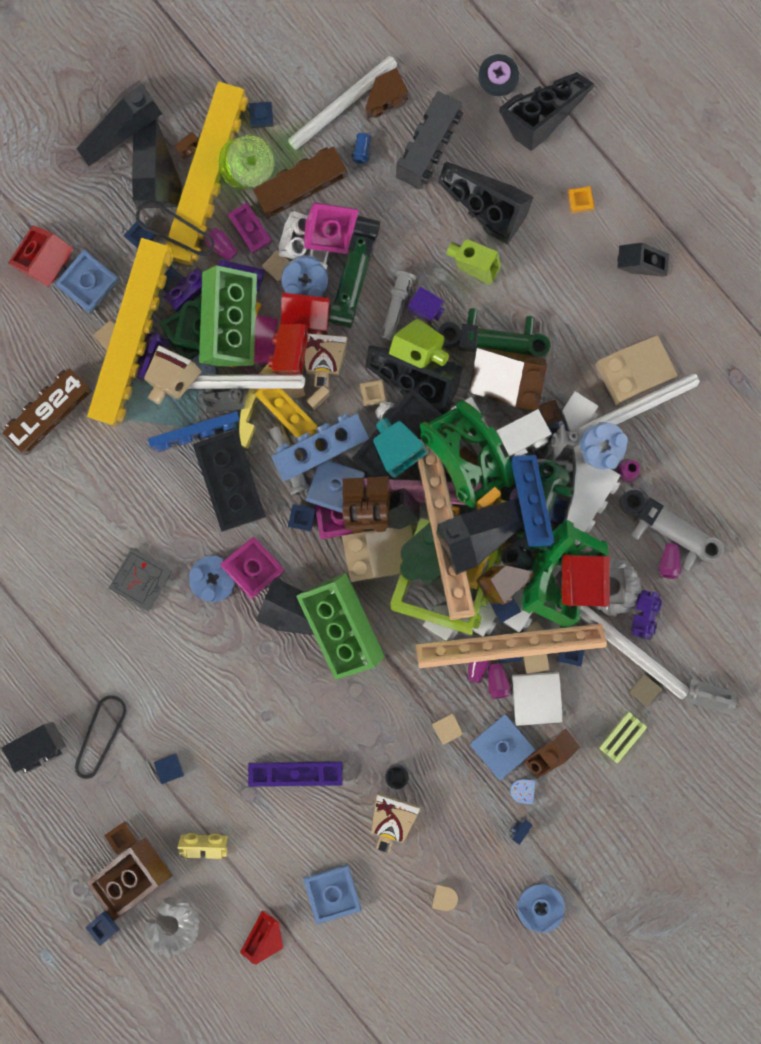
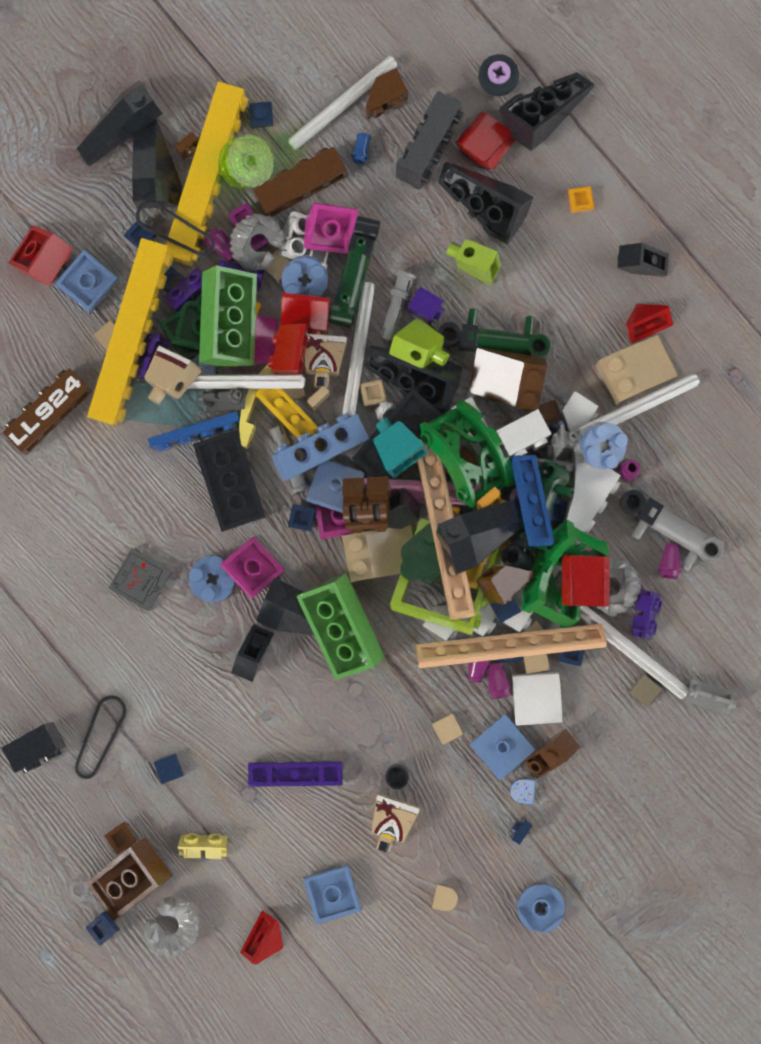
(241, 238): none -> light grey piece
(252, 653): none -> black slope
(358, 348): none -> white axle
(485, 141): none -> red slope
(635, 722): yellowish green tile -> none
(647, 320): none -> red slope

